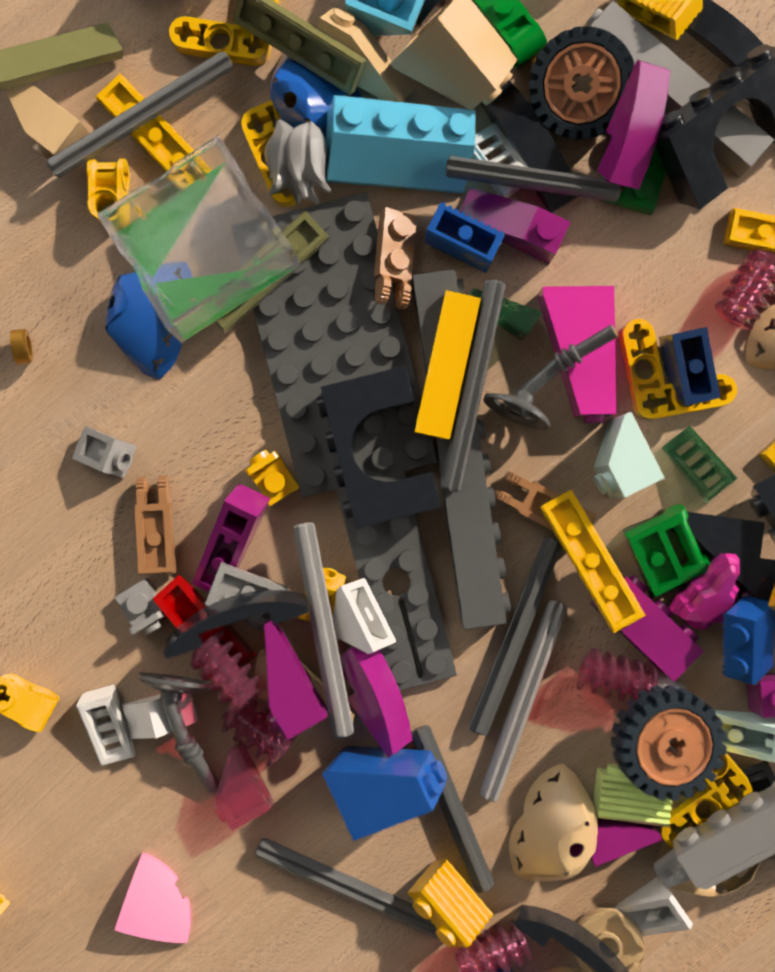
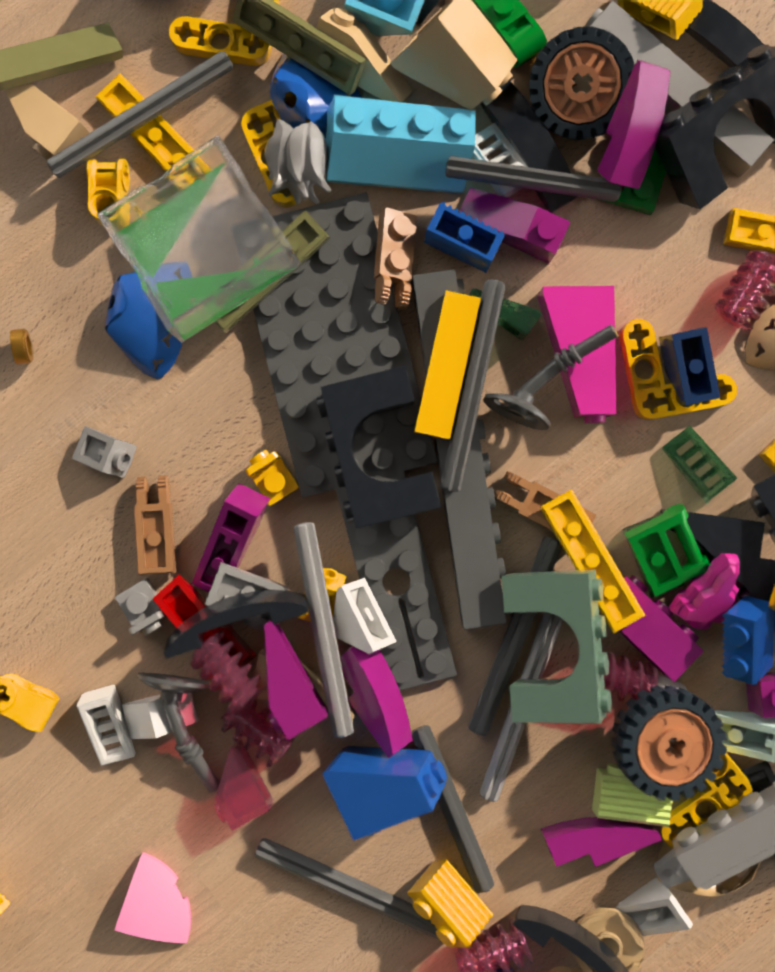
(553, 827): tan piece -> none
(575, 600): none -> sand green arch
(624, 459): light aqua slope -> none

